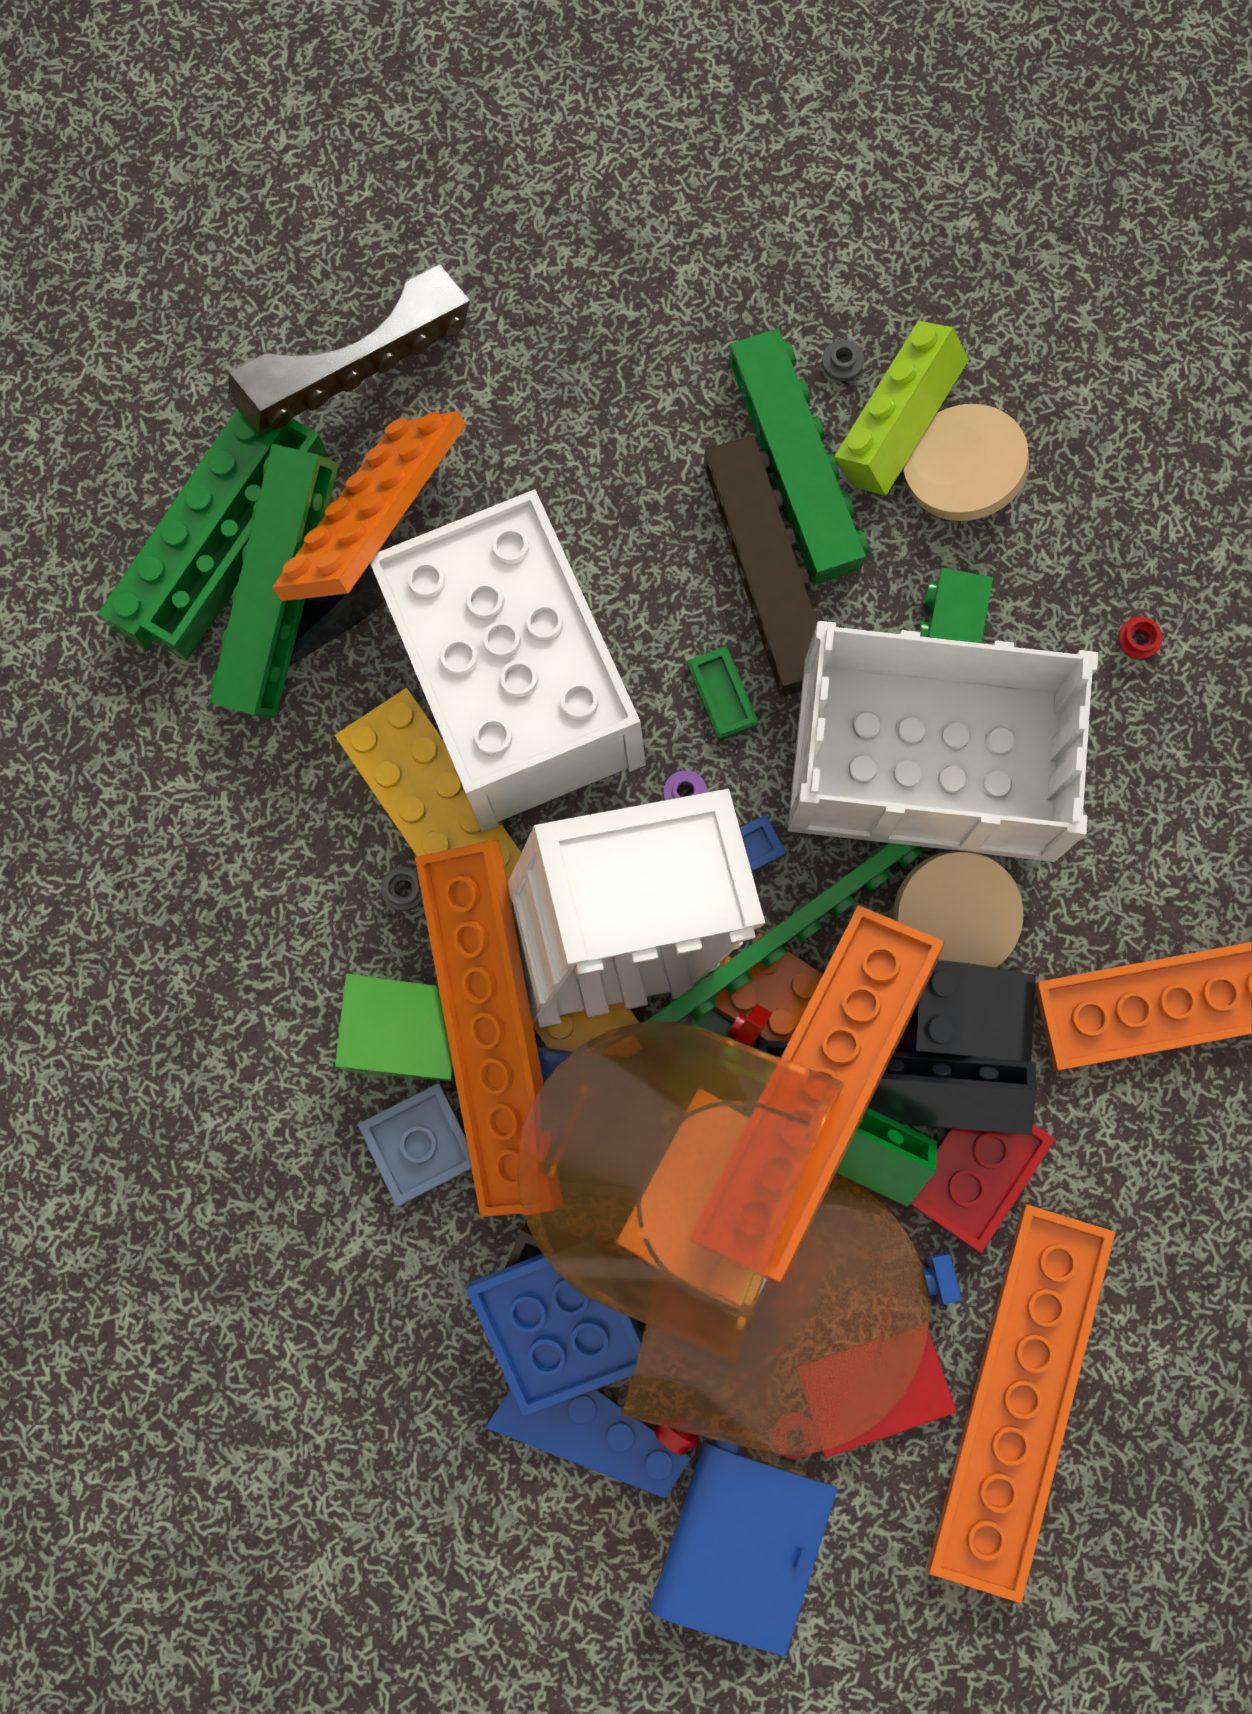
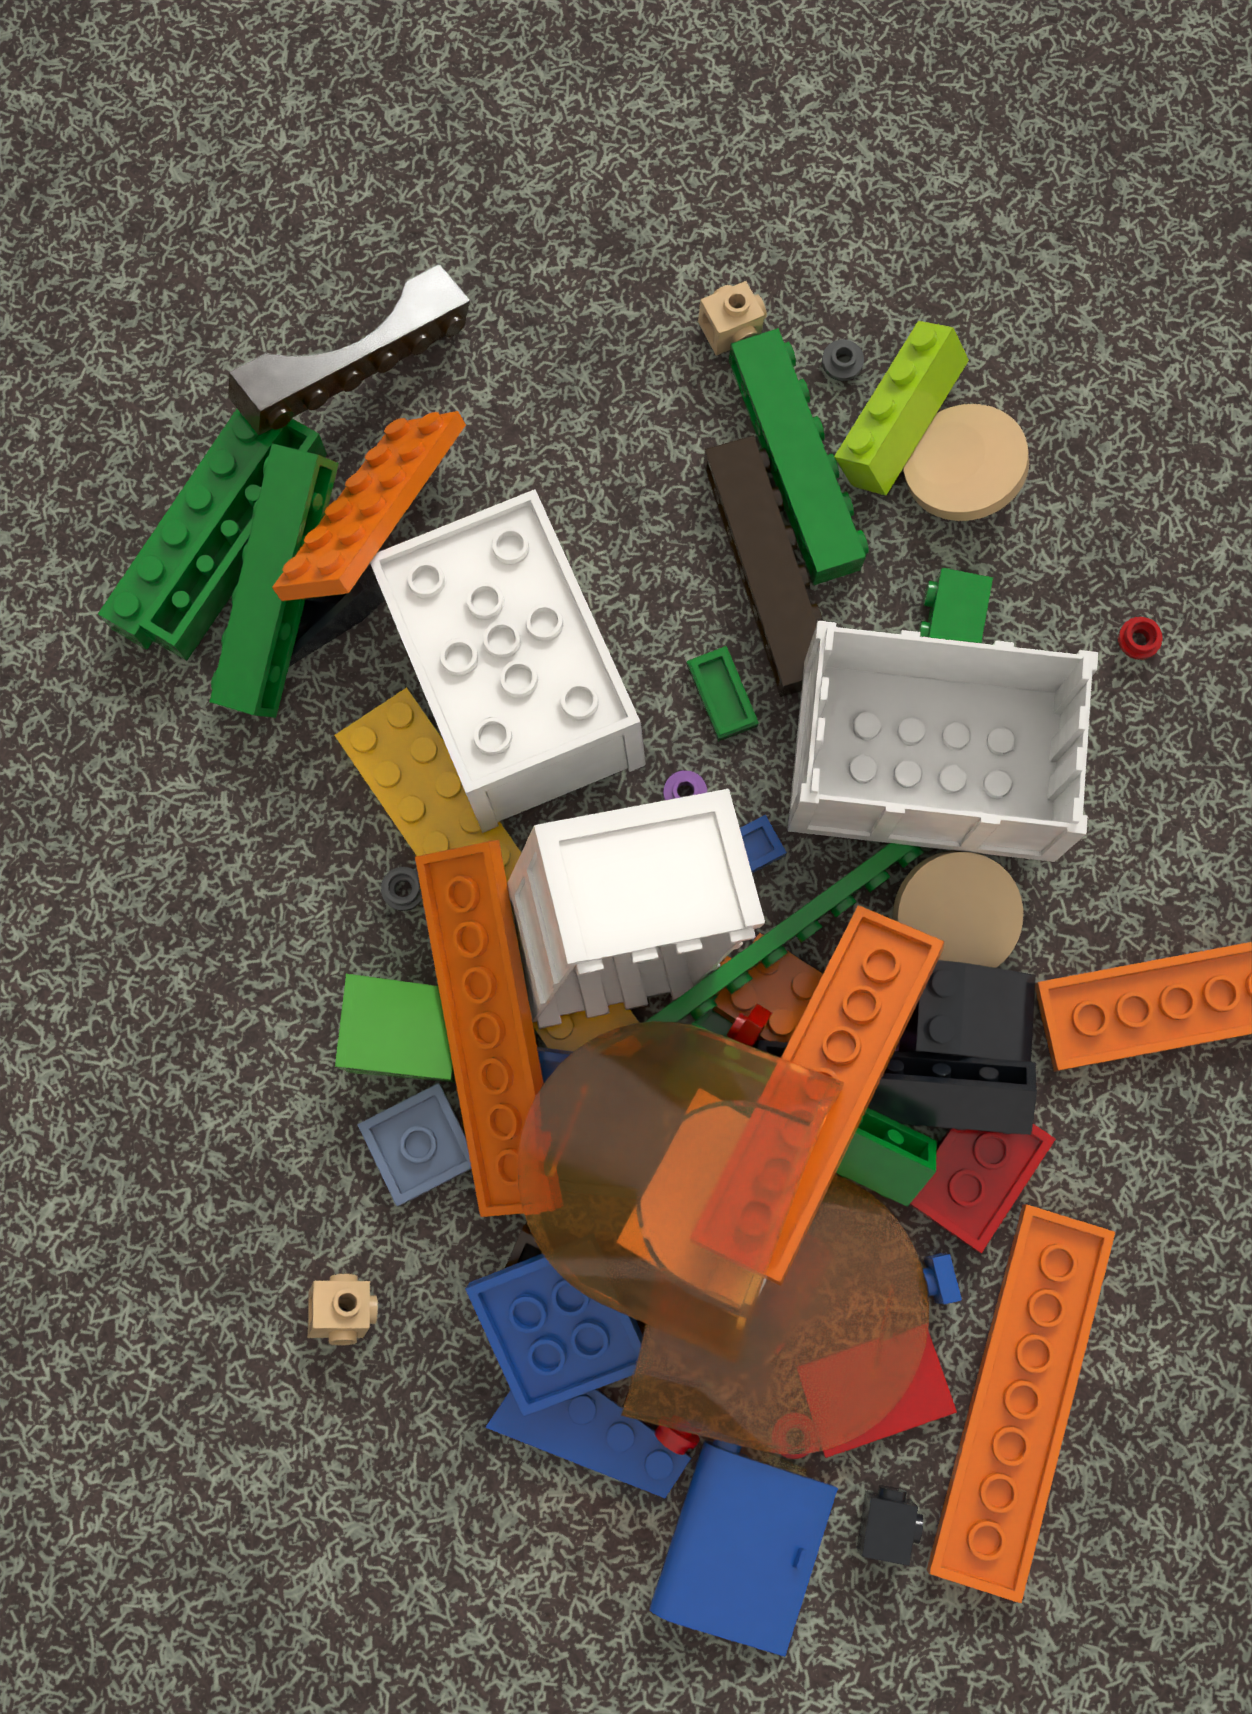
(331, 1322): none -> tan brick
(731, 316): none -> tan brick
(889, 1526): none -> black brick

